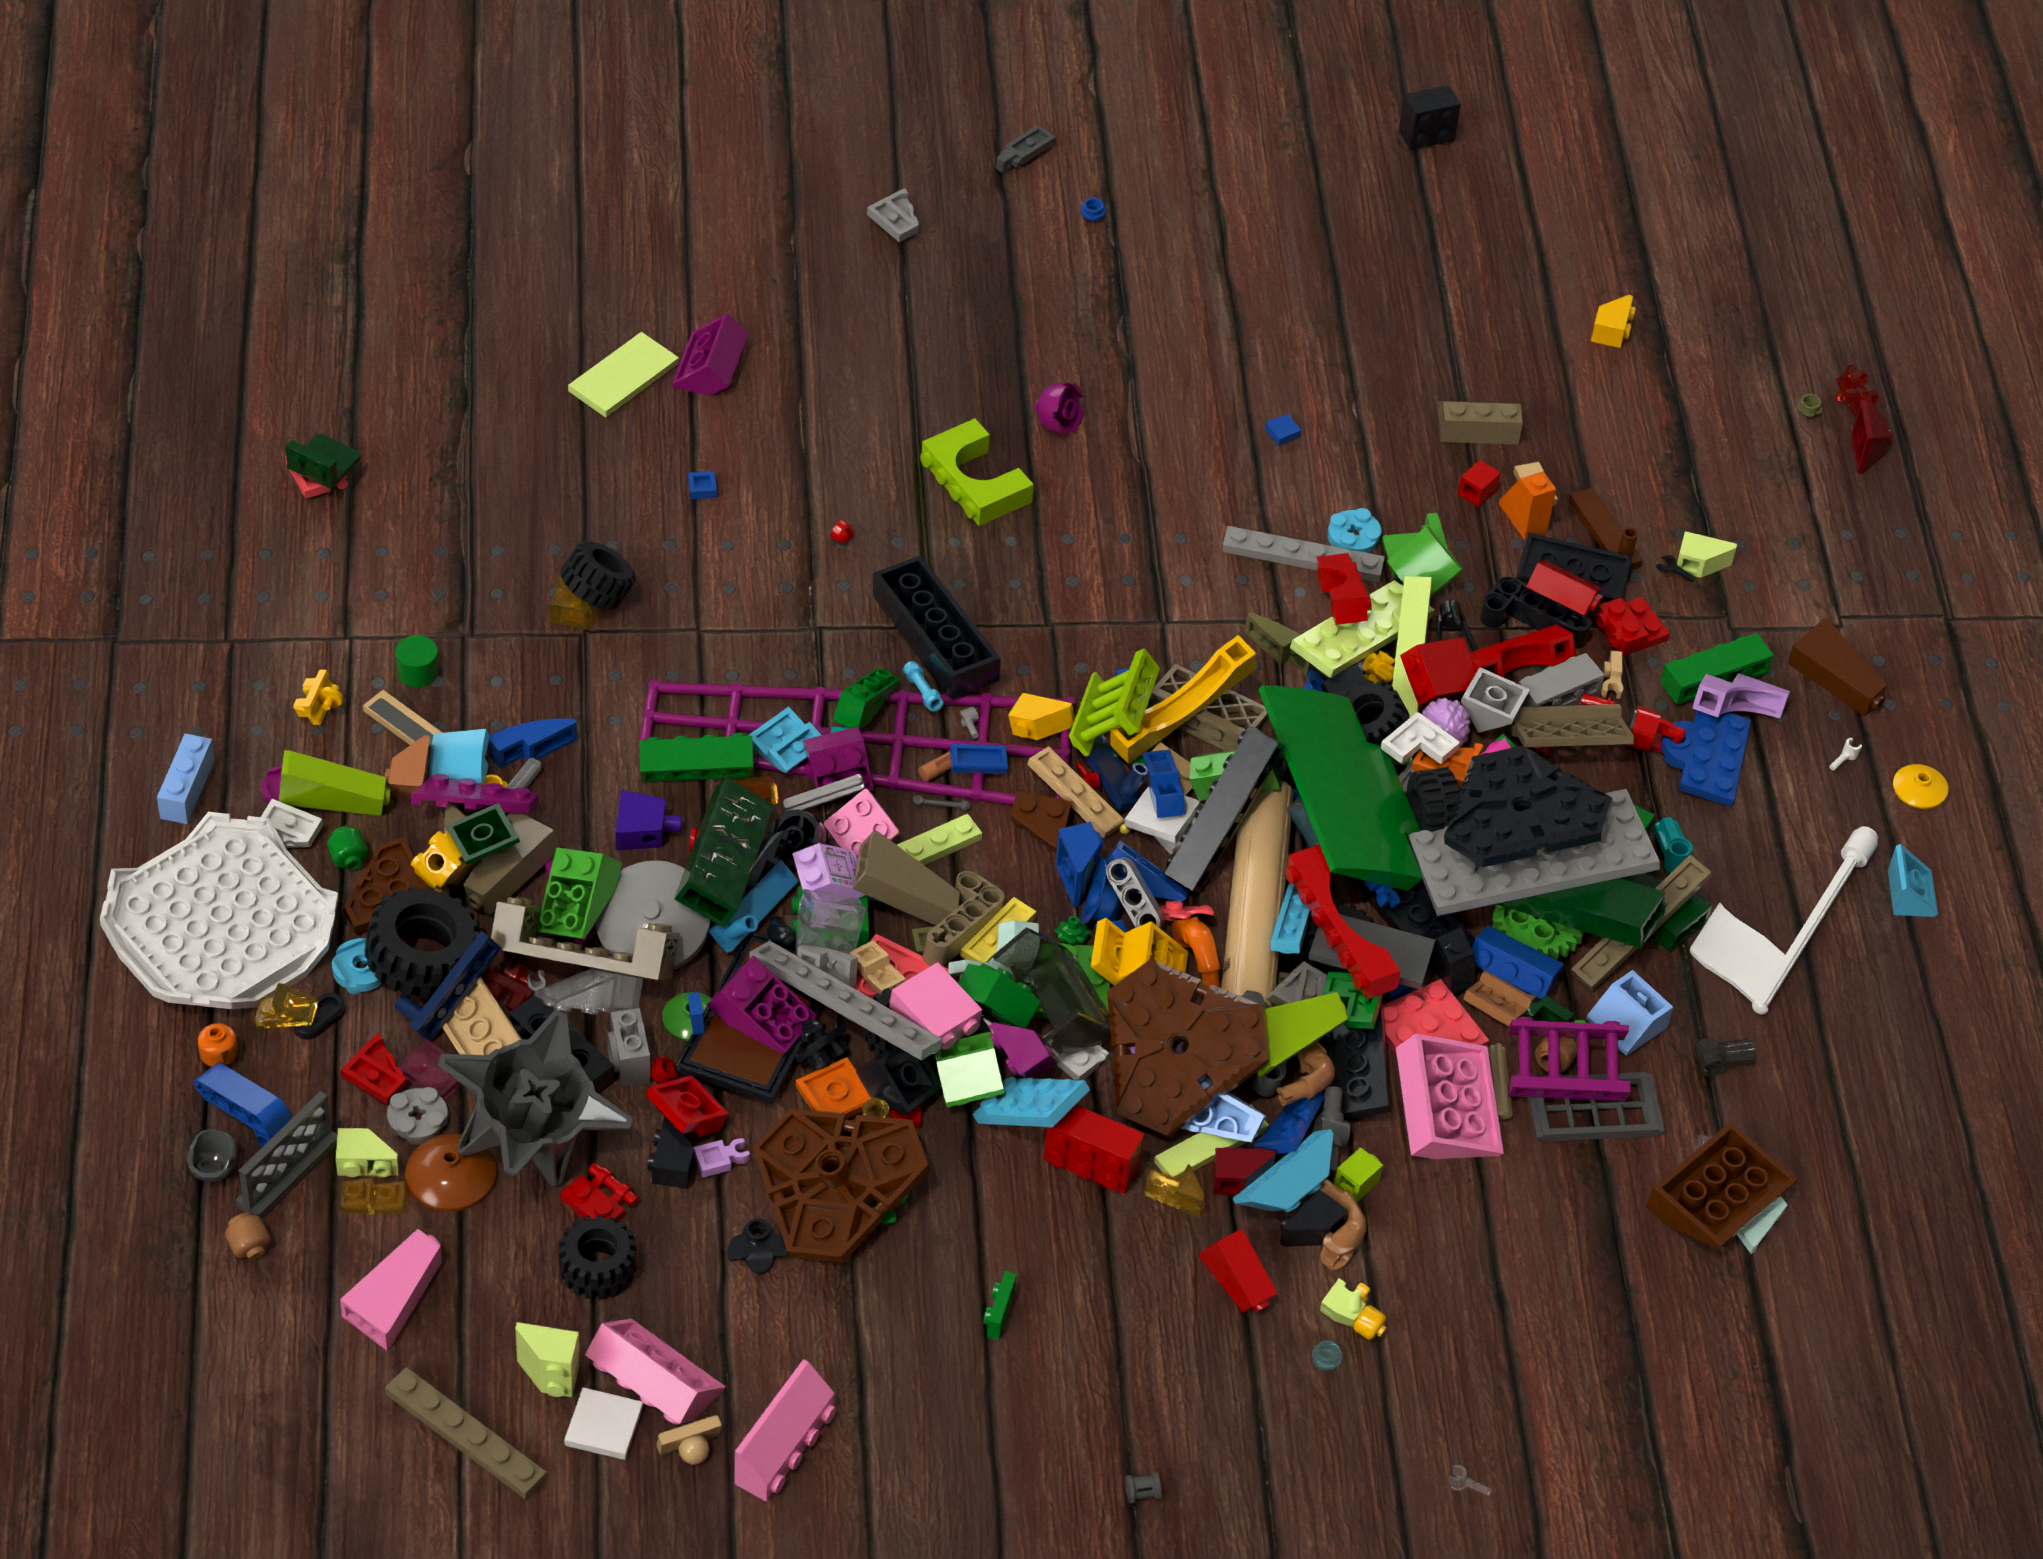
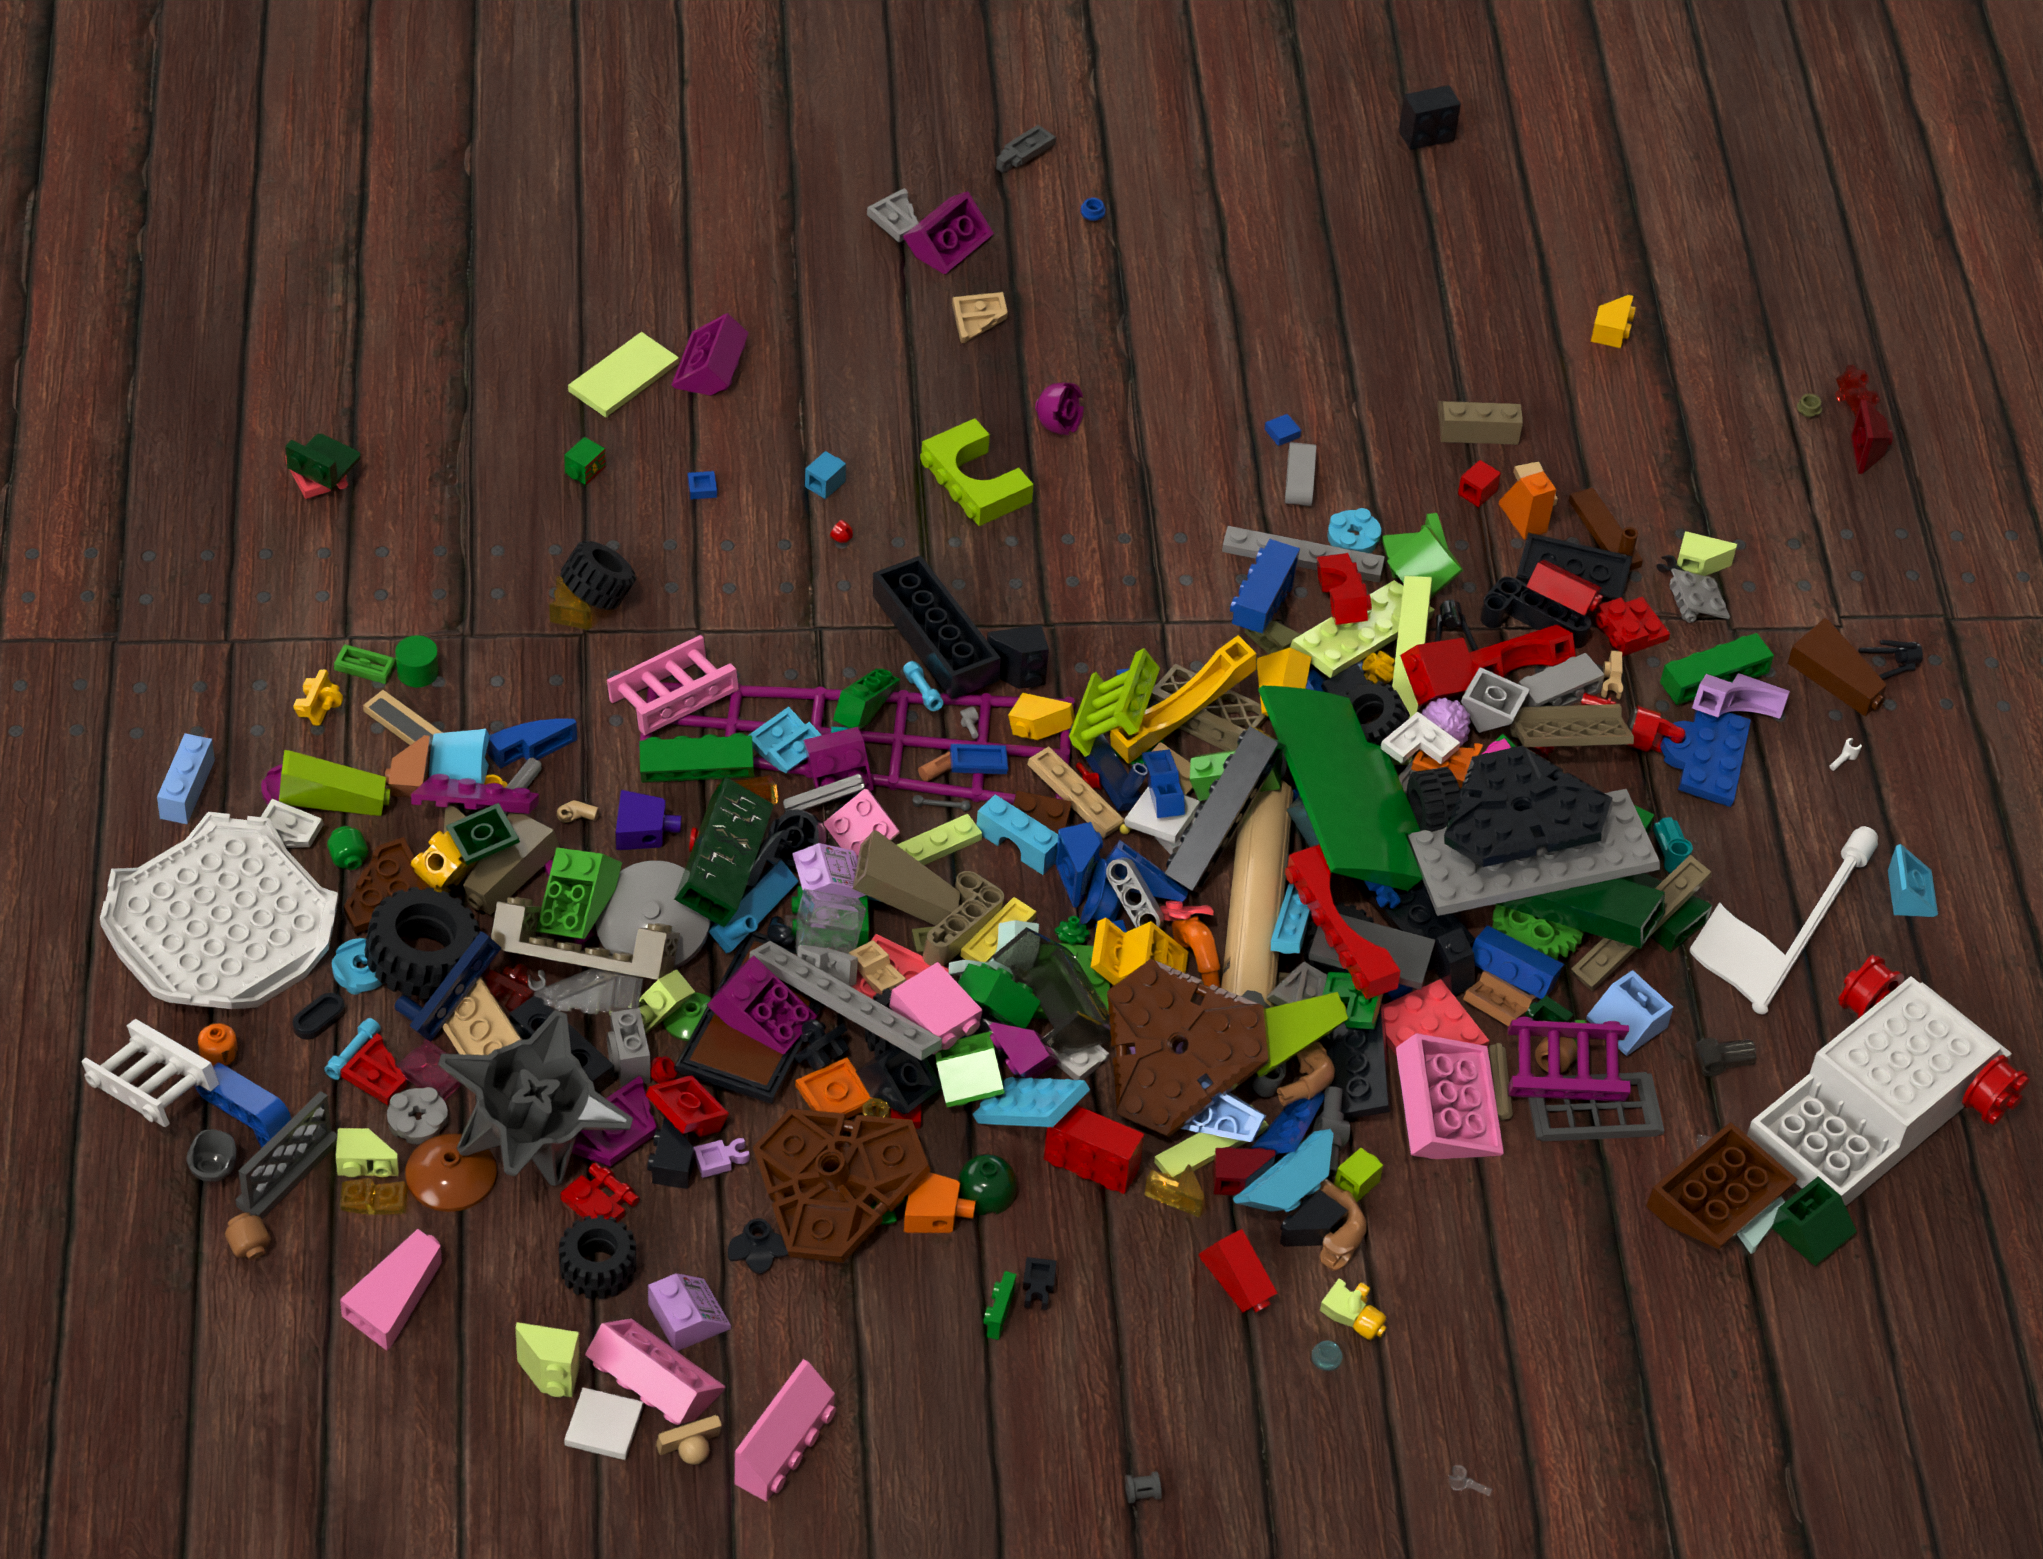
(158, 1050): none -> white fence
(286, 1008): clear yellow slope -> none
(363, 667): none -> bright green tile
(366, 1031): none -> medium azure bar
(466, 1433): dark tan plate -> none
(574, 810): none -> tan arm
(584, 460): none -> green brick
(612, 1145): none -> magenta wing
(663, 999): none -> yellowish green slope
(680, 702): none -> bright pink fence
(686, 1310): none -> lavender slope
(696, 1013): blue tile -> none
(825, 475): none -> dark azure brick
(935, 1205): none -> orange torso
(949, 233): none -> magenta slope
(978, 313): none -> tan wing
(989, 1183): none -> dark green cylinder
(1022, 655): none -> black slope
(1036, 842): none -> medium azure arch
(1039, 1280): none -> black plate
(1266, 586): none -> blue wedge
(1284, 669): none -> yellow slope
(1300, 474): none -> light grey beam
(1697, 595): none -> light grey hinge
(1815, 1221): none -> dark green slope
(1885, 1084): none -> white piece
(1905, 653): none -> black plant
(1920, 786): yellow dish -> none

